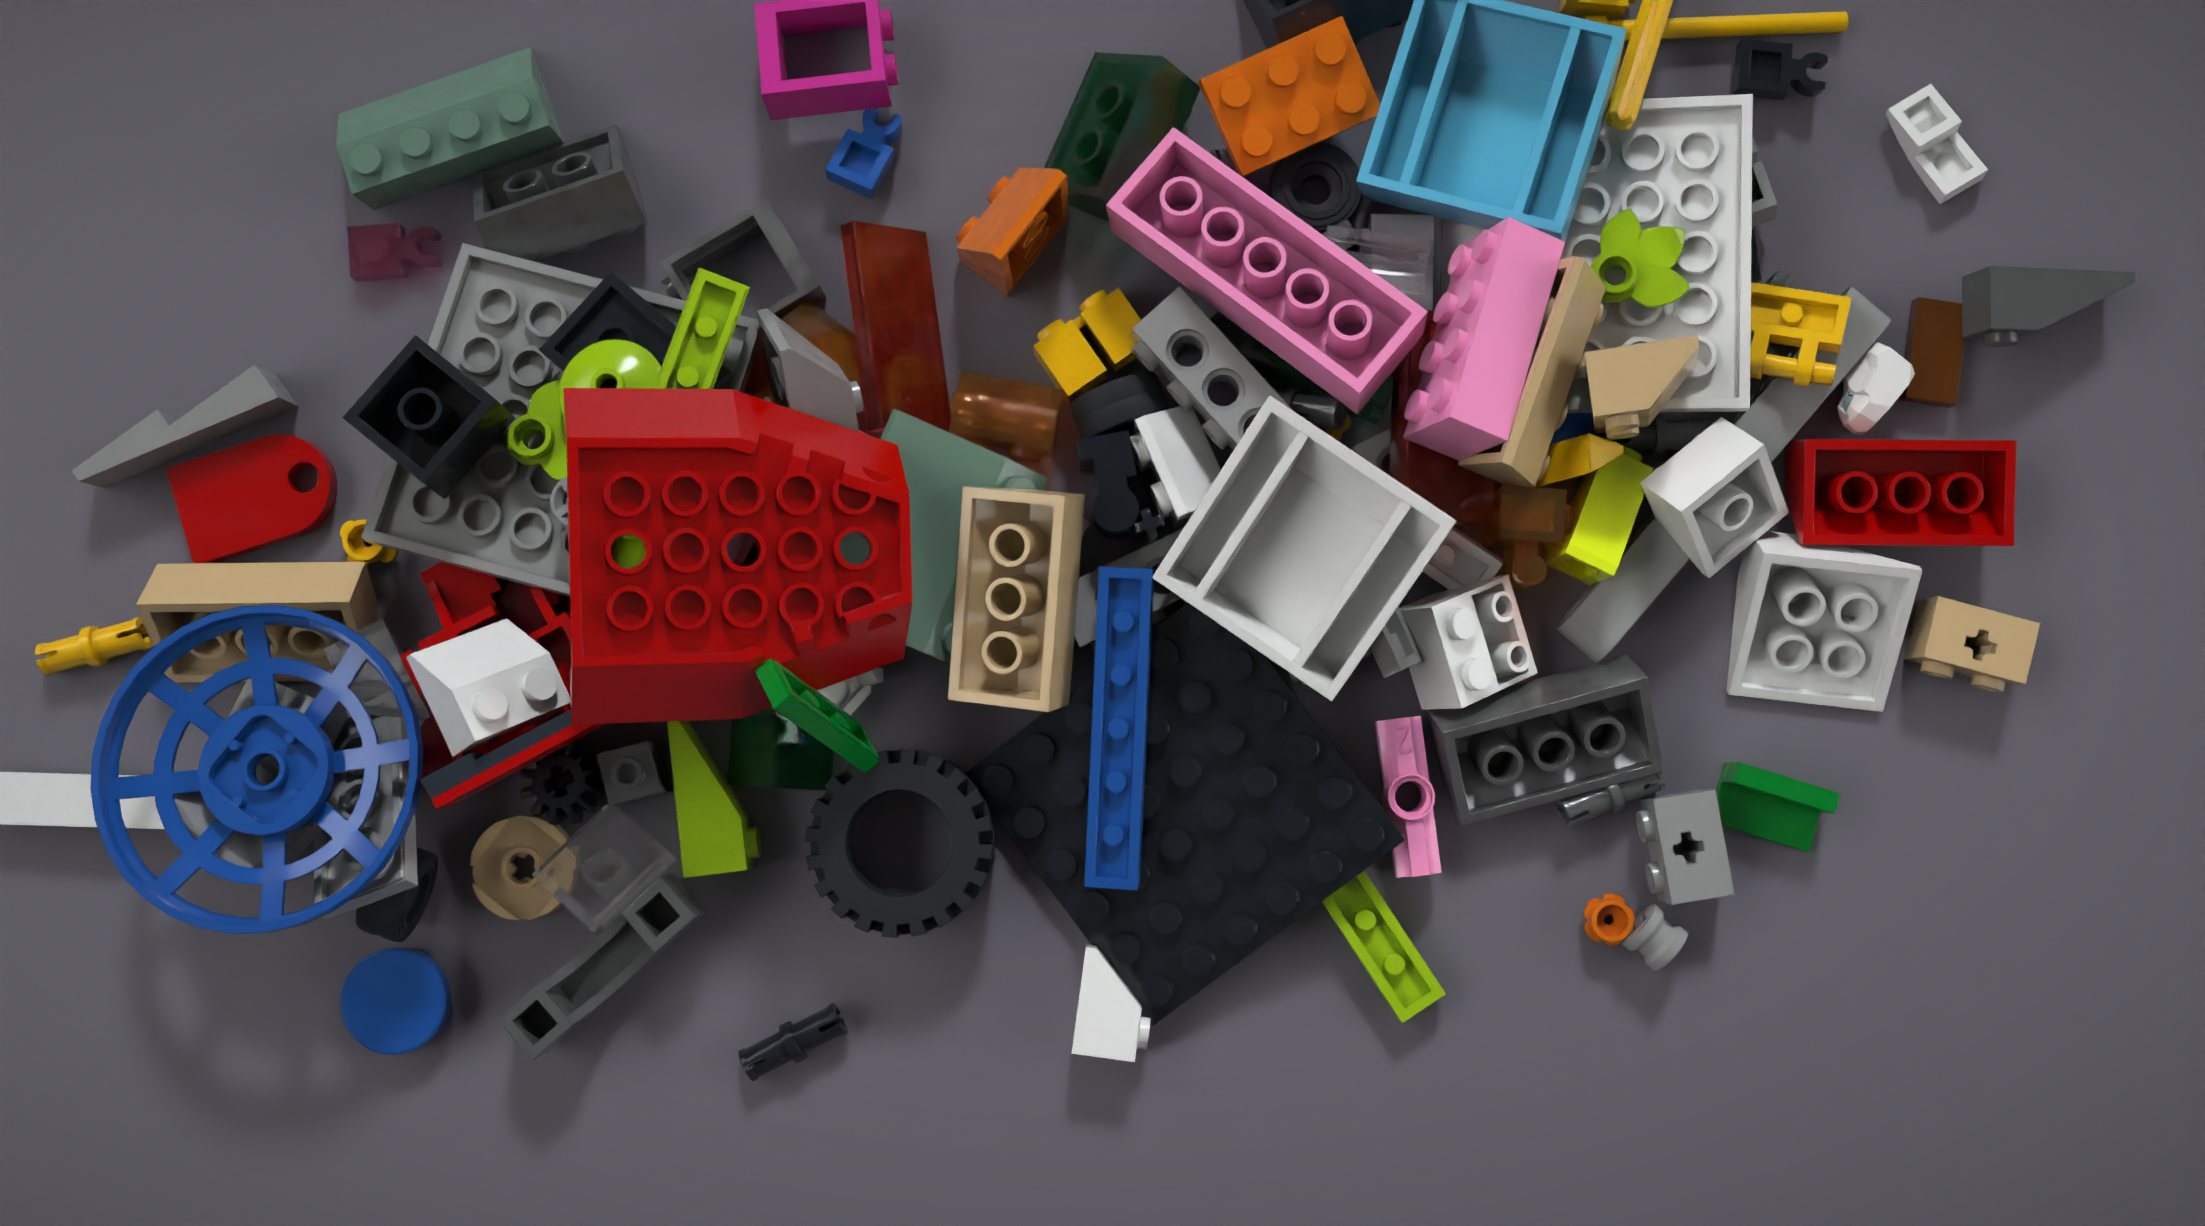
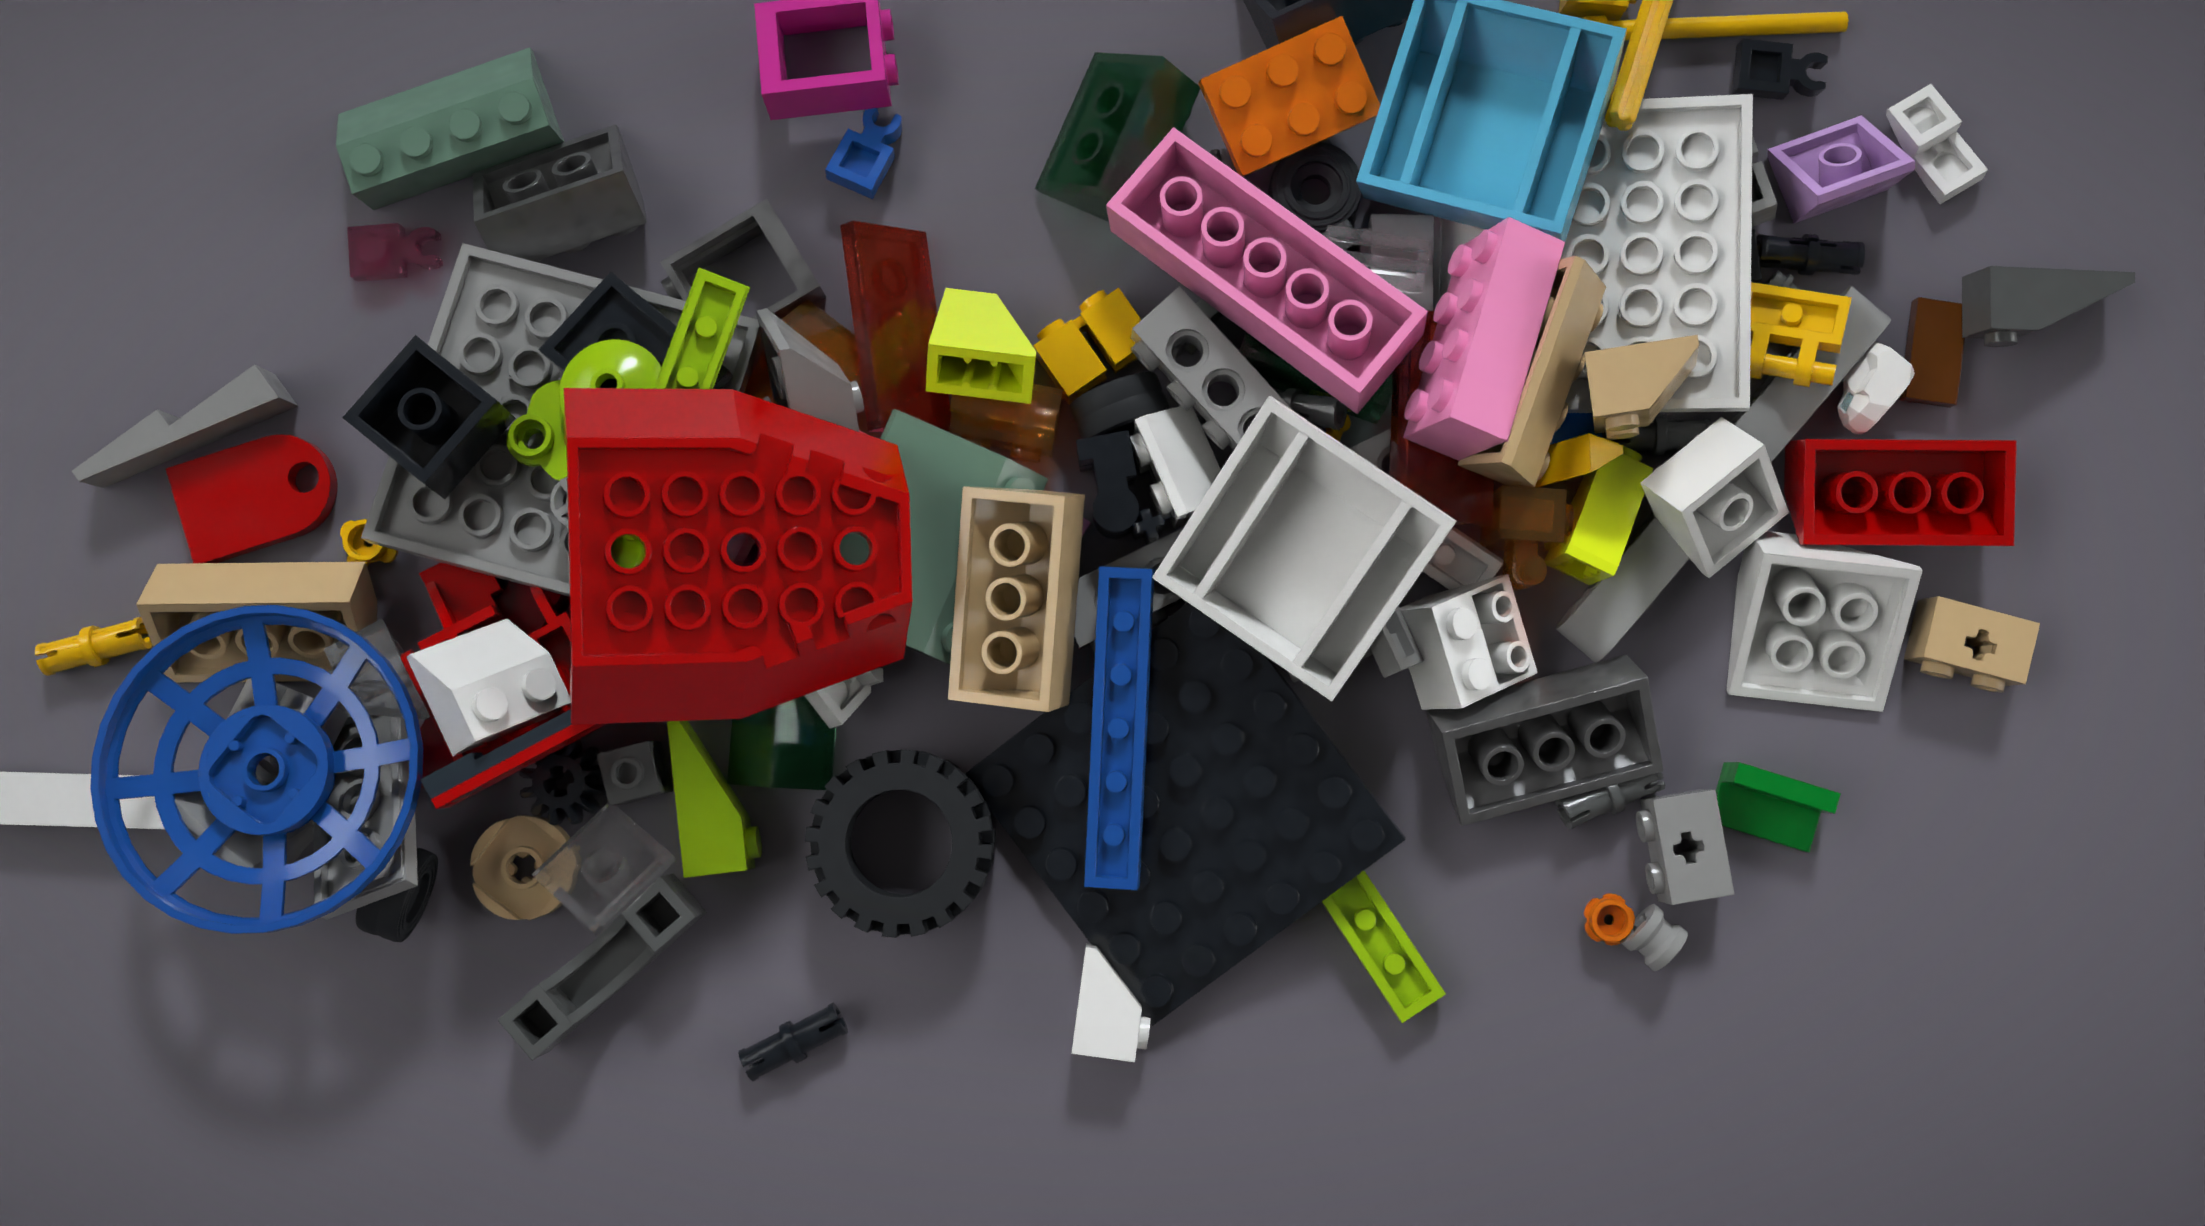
(396, 1000): blue tile -> none
(817, 715): green tile -> none
(979, 350): none -> neon yellow slope
(1016, 226): orange slope -> none
(1404, 760): bright pink piece -> none
(1645, 260): lime plate -> none
(1810, 254): none -> black pin
(1837, 167): none -> lavender slope

